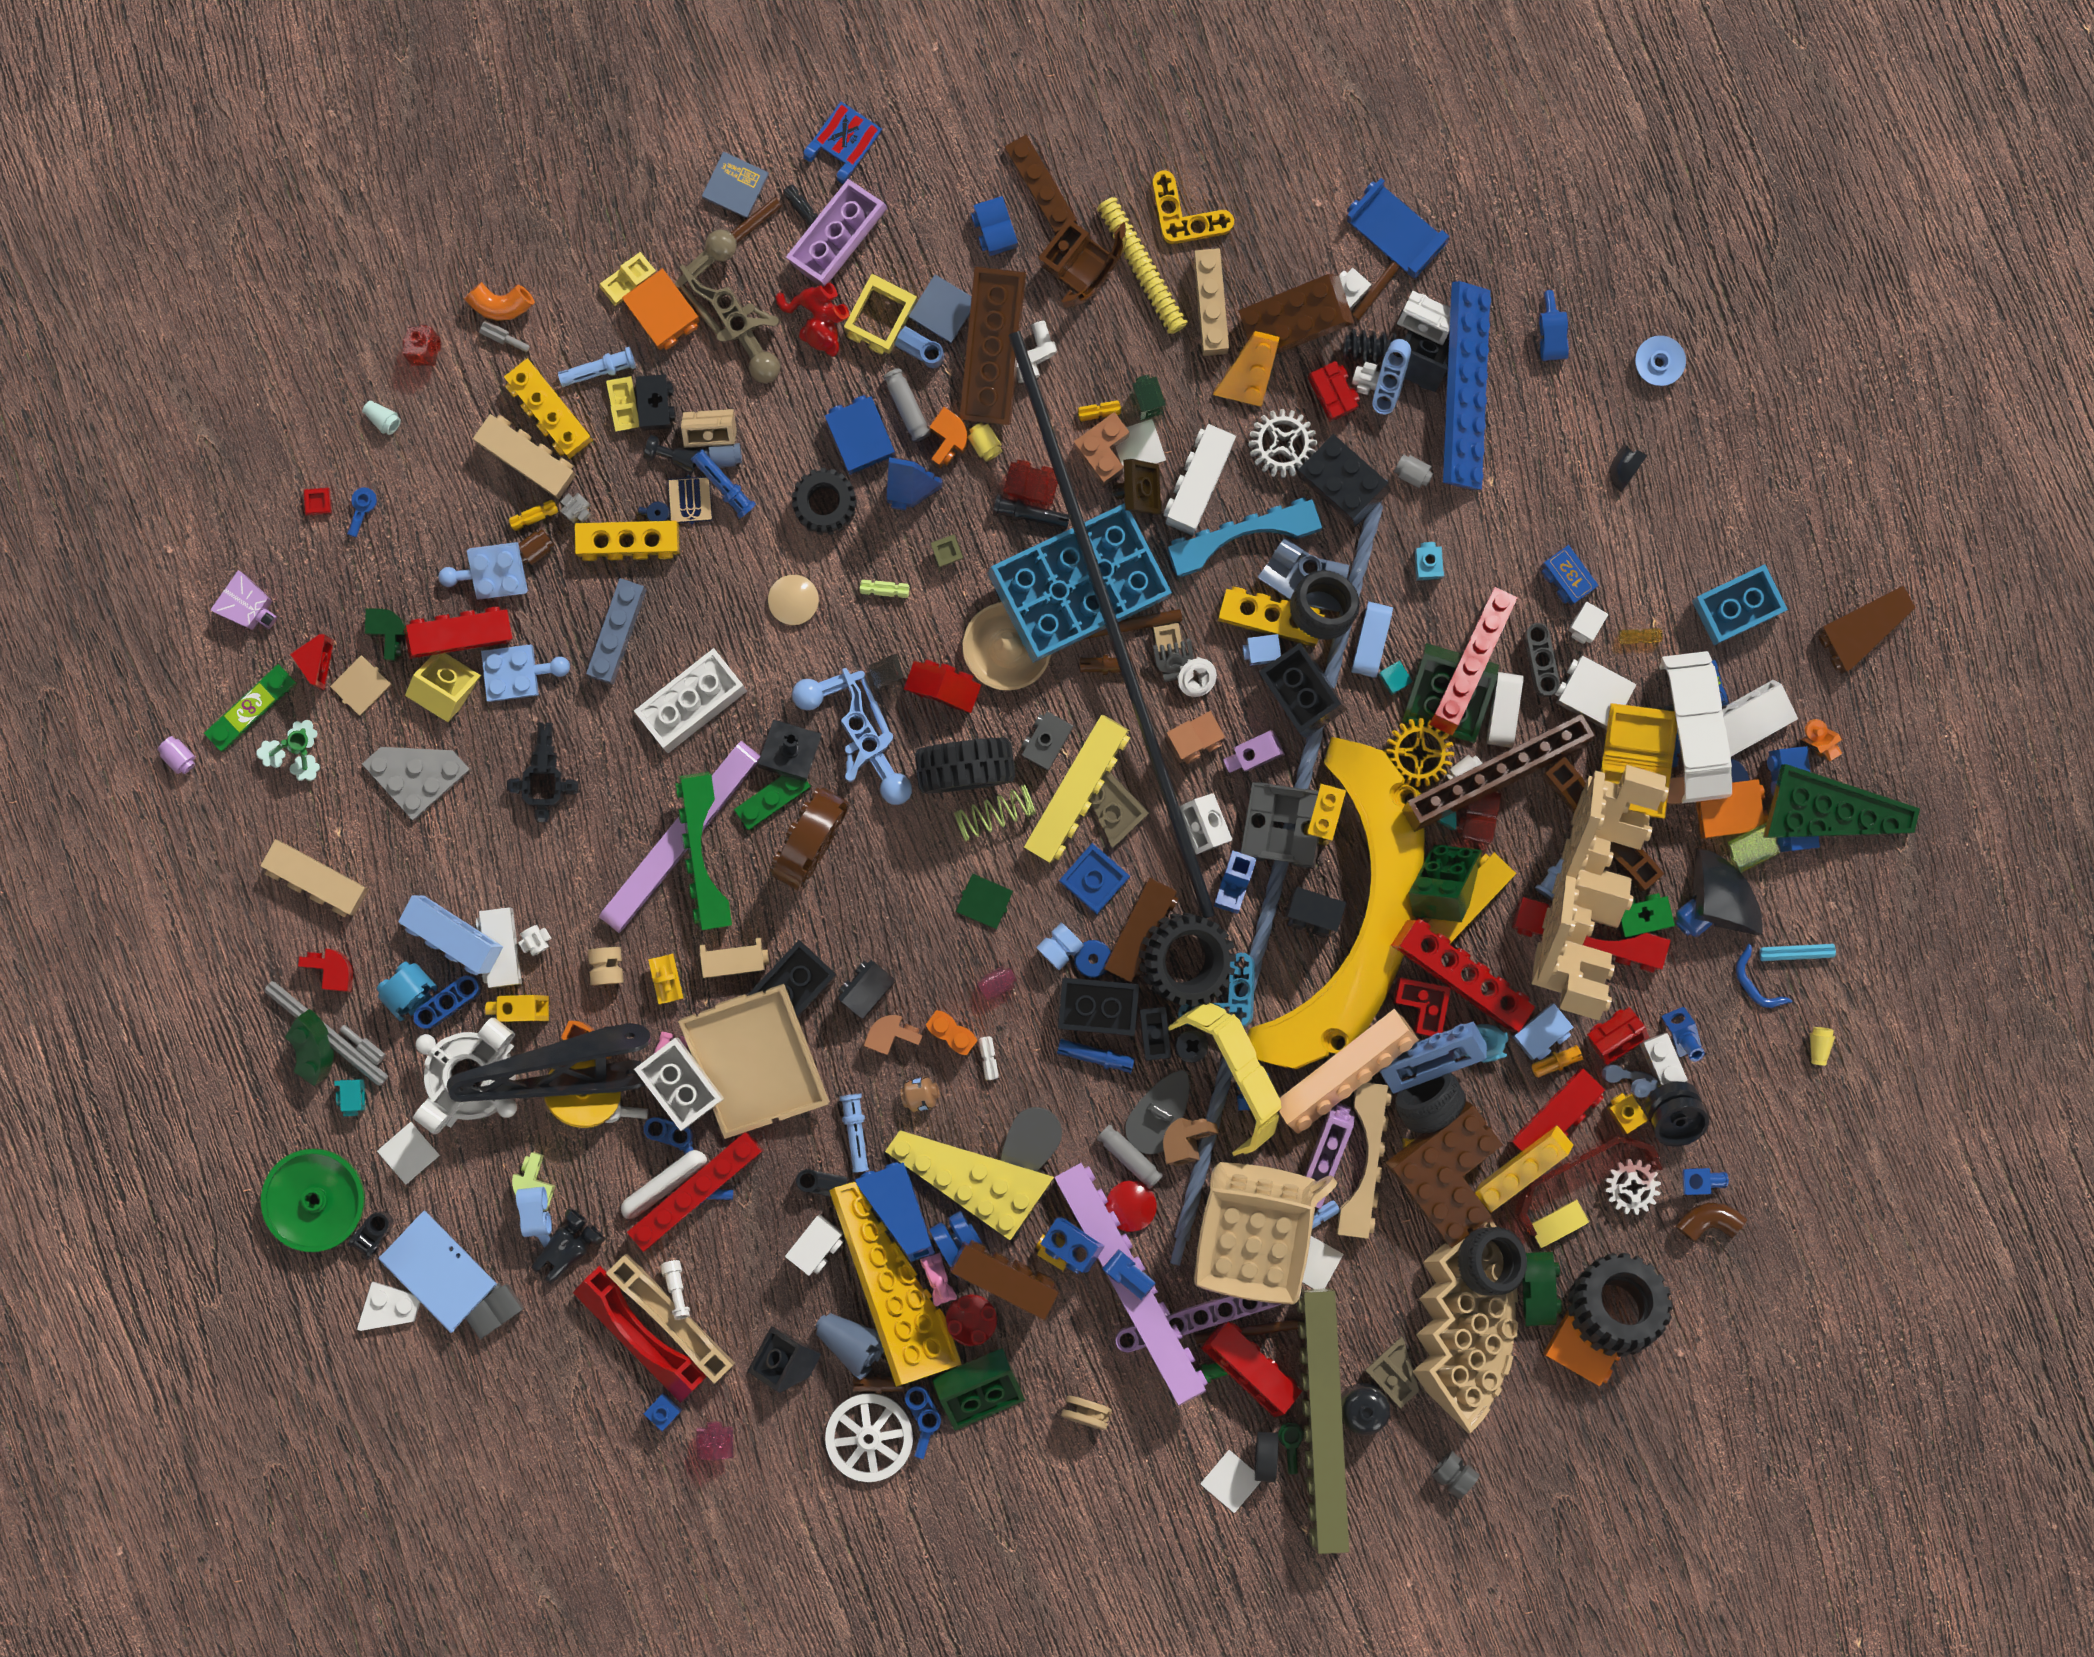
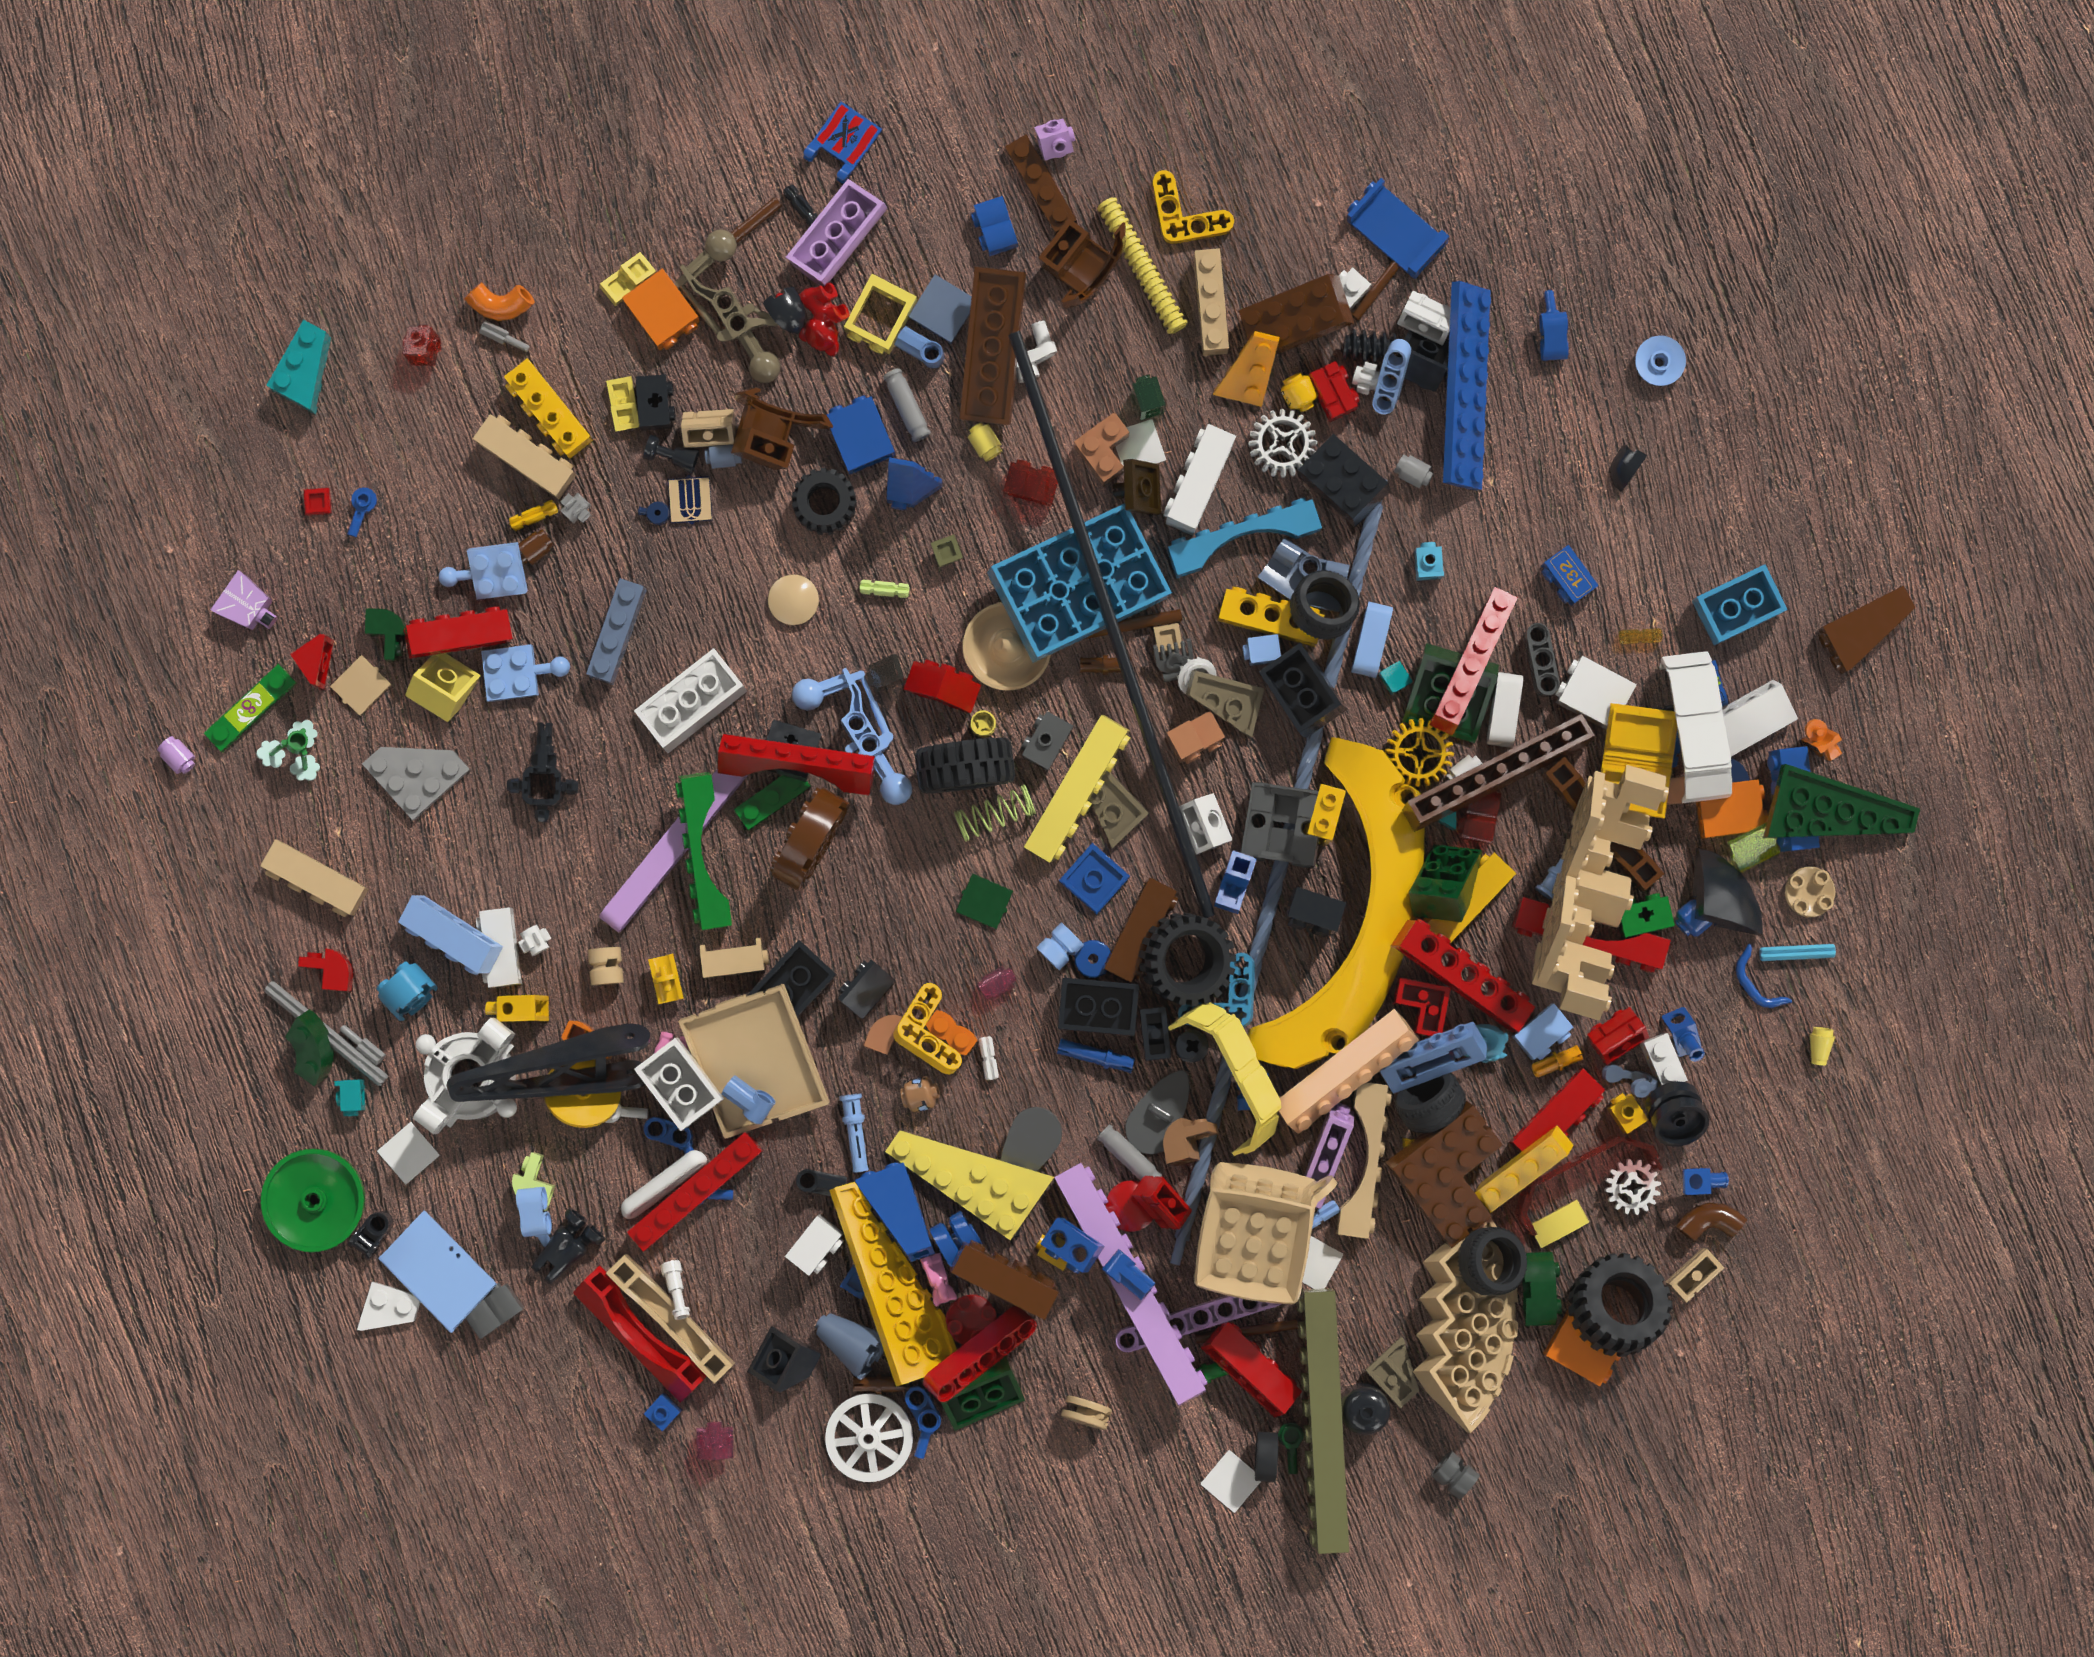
(302, 367): none -> teal wedge
(383, 418): light aqua cone -> none
(435, 1006): blue beam -> none
(588, 533): yellow brick -> none
(609, 364): light blue pin -> none
(731, 492): blue pin -> none
(735, 185): sand blue tile -> none
(747, 755): none -> red arch
(754, 1103): none -> medium blue piece
(766, 428): none -> reddish brown piece
(787, 310): none -> black brick
(852, 1283): none -> blue plate
(916, 1029): none -> yellow beam
(953, 433): orange brick -> none
(979, 1353): none -> red beam
(984, 720): none -> light yellow wheel
(1018, 510): black pin -> none
(1055, 139): none -> lavender brick
(1093, 411): yellow piece -> none
(1162, 1202): none -> red brick
(1227, 699): none -> dark tan wing
(1265, 748): lavender torso -> none
(1299, 392): none -> yellow head
(1587, 623): white brick -> none
(1694, 1274): none -> tan brick
(1810, 891): none -> tan dish

